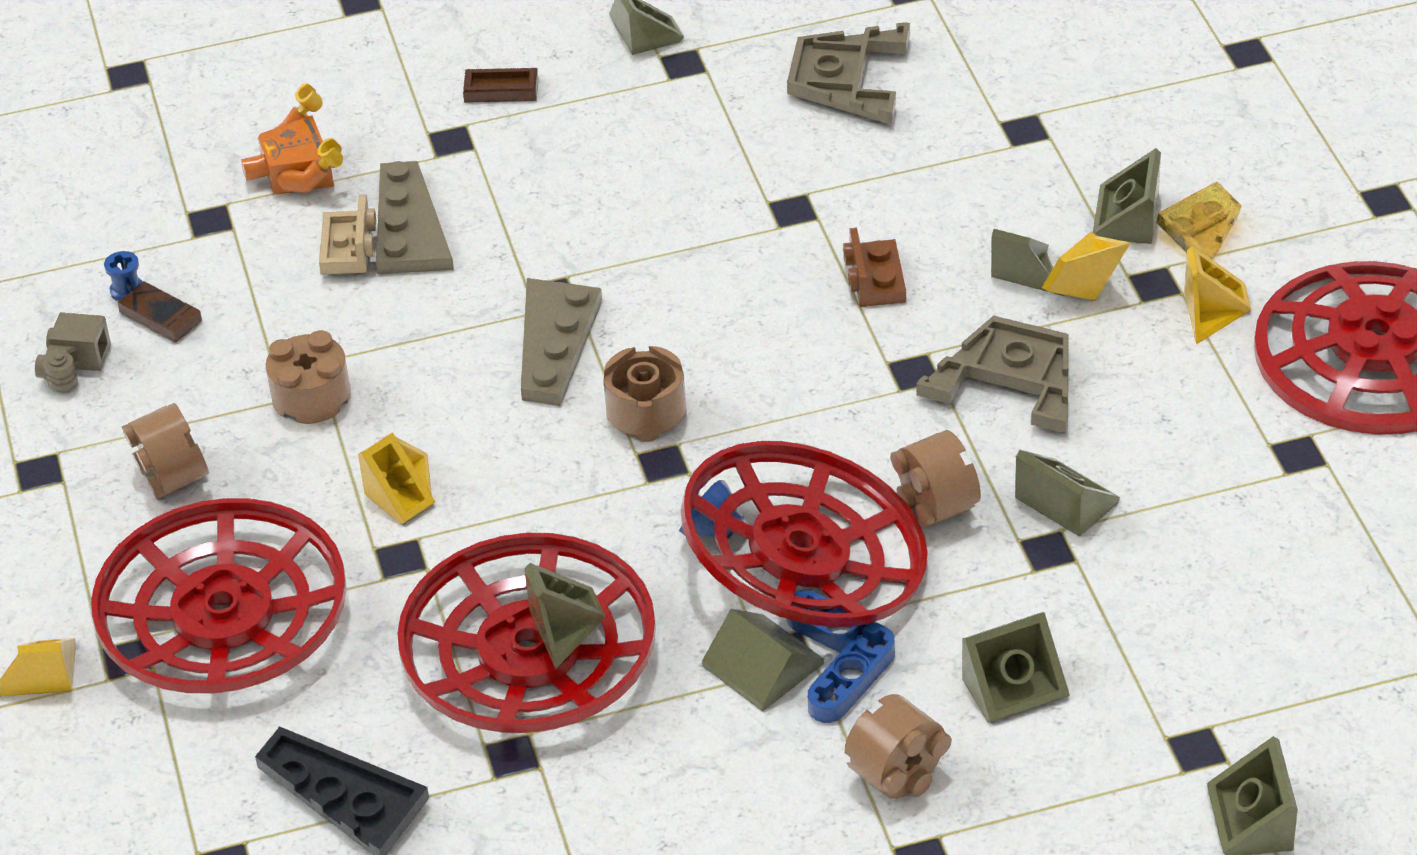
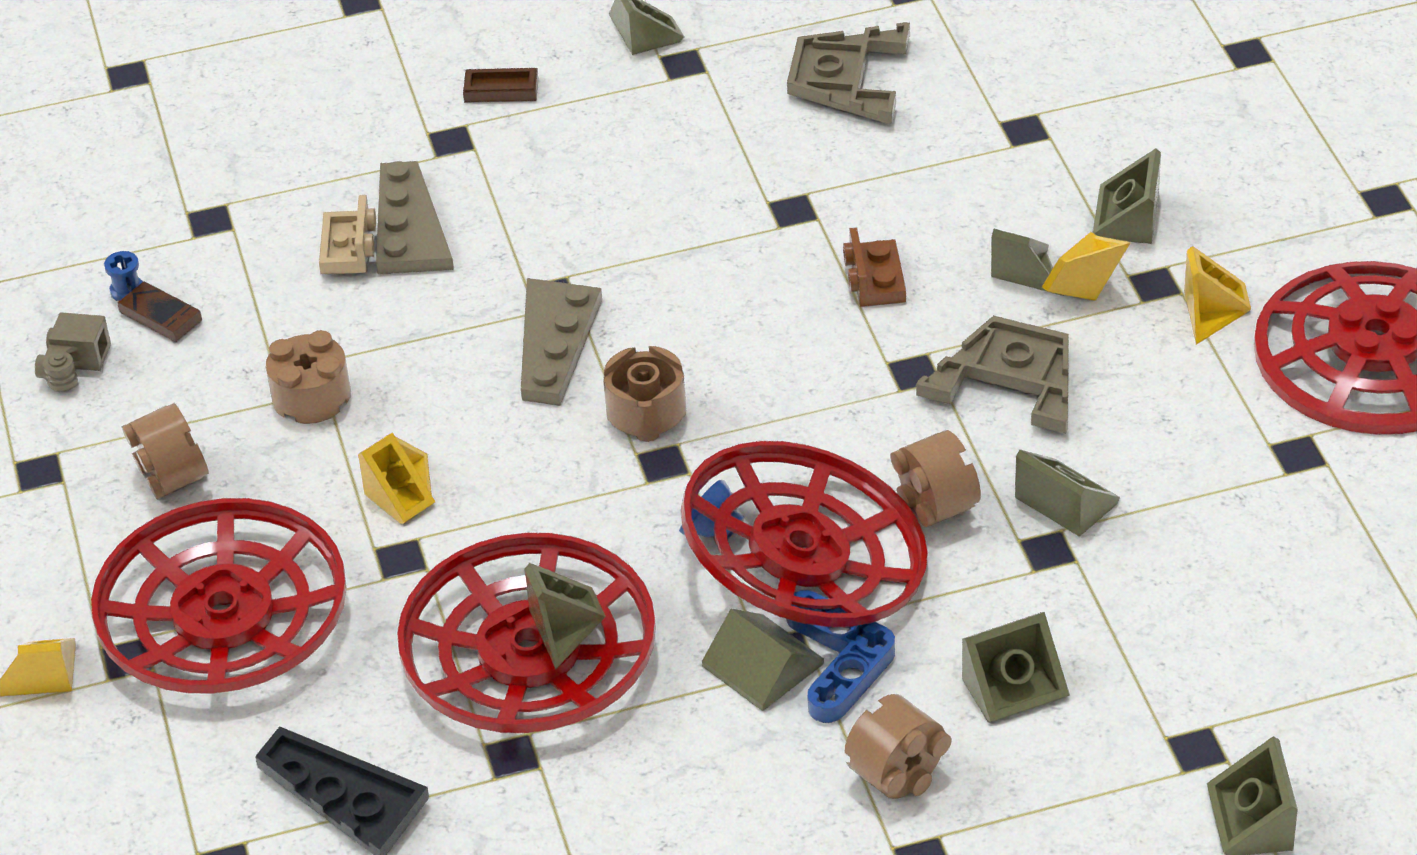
(294, 152): orange torso -> none
(1201, 219): clear yellow wing -> none

